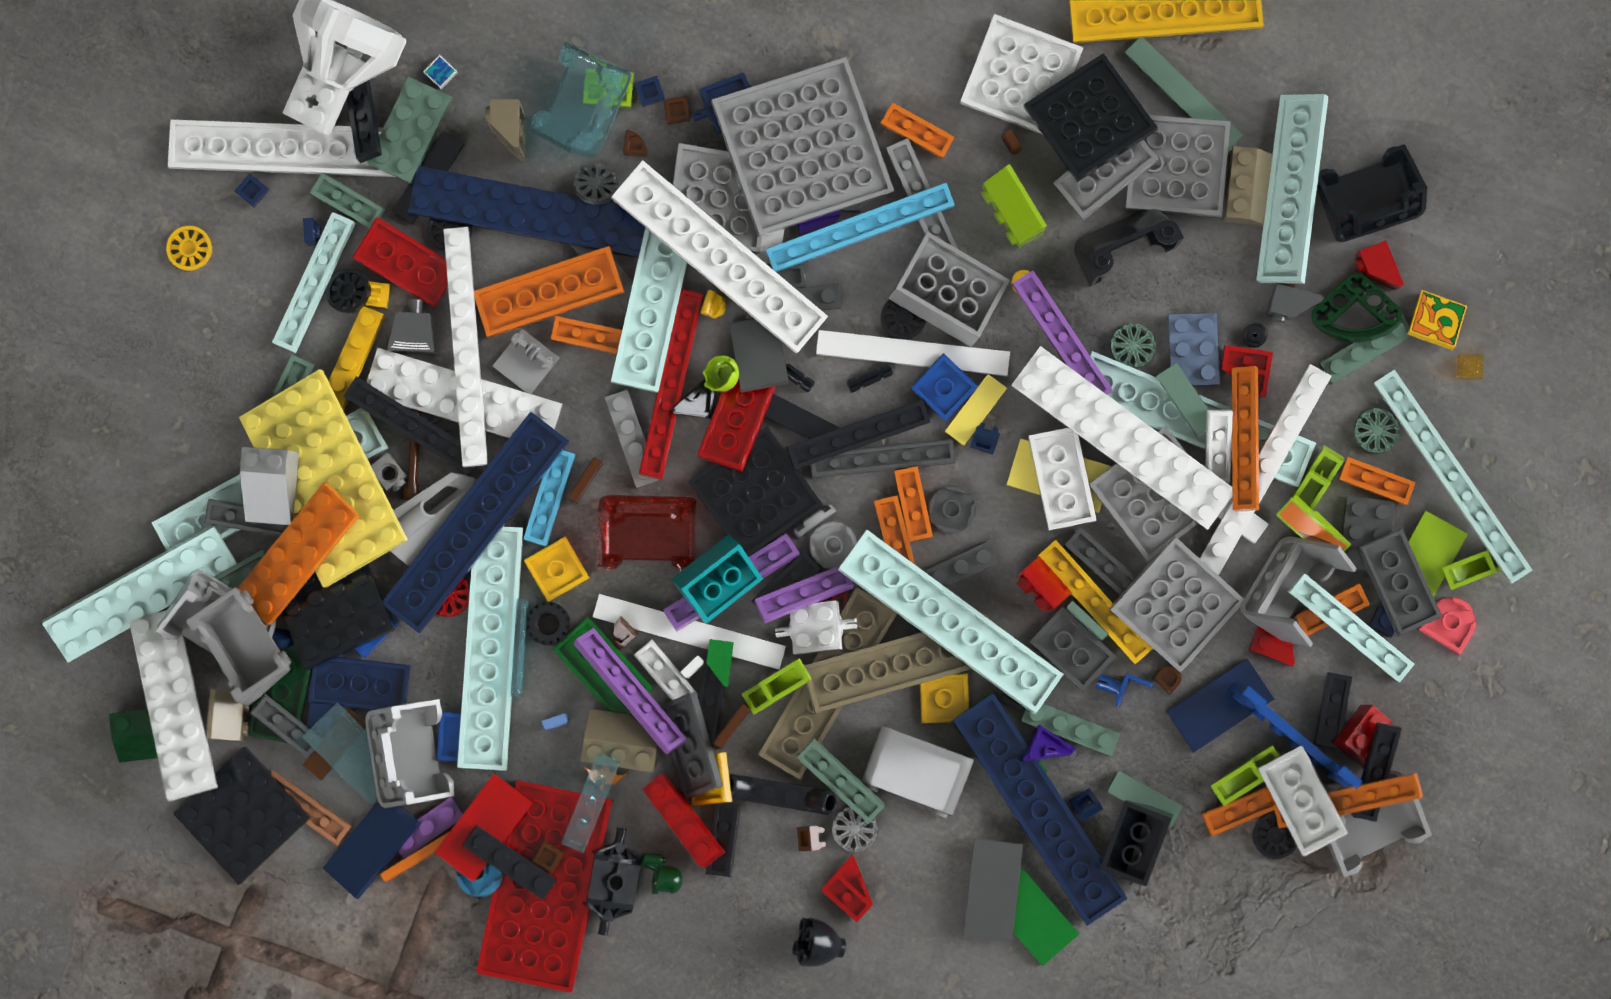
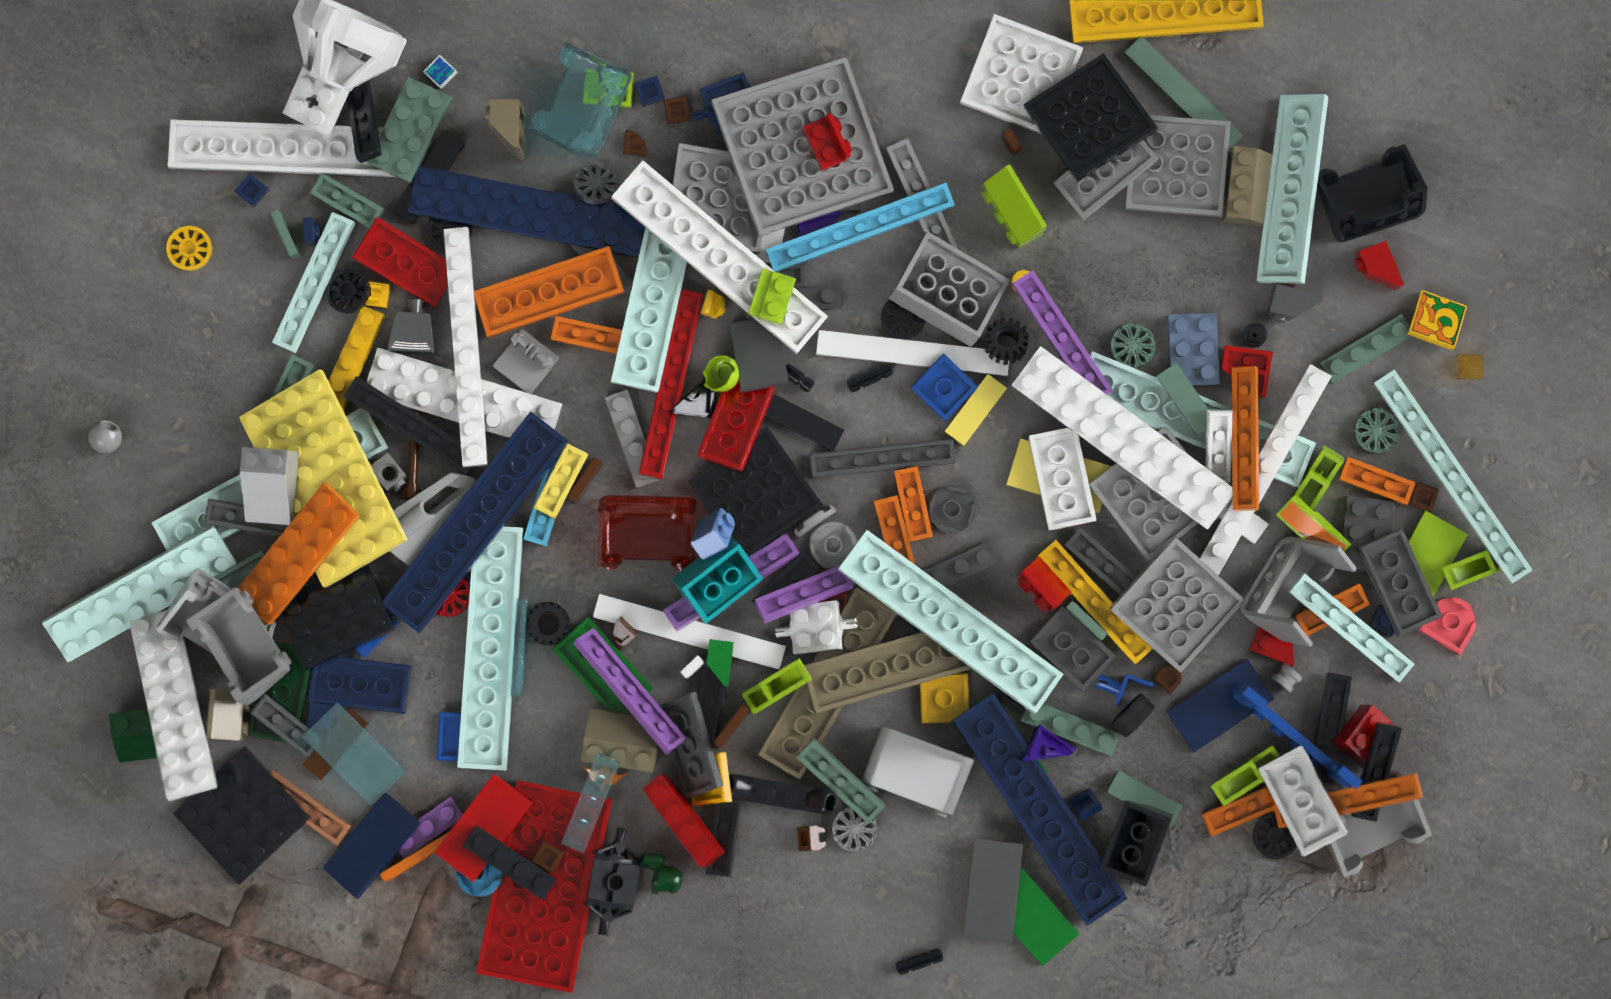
(105, 437): none -> light grey piece
(282, 638): dark blue tile -> none
(285, 234): none -> sand green tile
(406, 754): light grey windscreen -> none
(555, 721): medium blue tile -> none
(556, 569): yellow tile -> none
(561, 481): none -> light yellow tile
(663, 671): white tile -> none
(713, 533): none -> medium blue brick
(771, 296): none -> lime plate
(817, 943): black piece -> none
(827, 142): none -> red bracket
(849, 890): red wing -> none
(858, 434): black plate -> none
(917, 130): orange plate -> none
(919, 961): none -> black axle
(985, 439): dark blue tile -> none
(1009, 329): none -> black tyre
(1095, 248): black windscreen -> none
(1133, 715): none -> black tyre
(1286, 678): none -> light grey wheel
(1352, 296): dark green beam -> none
(1423, 497): none -> reddish brown tile

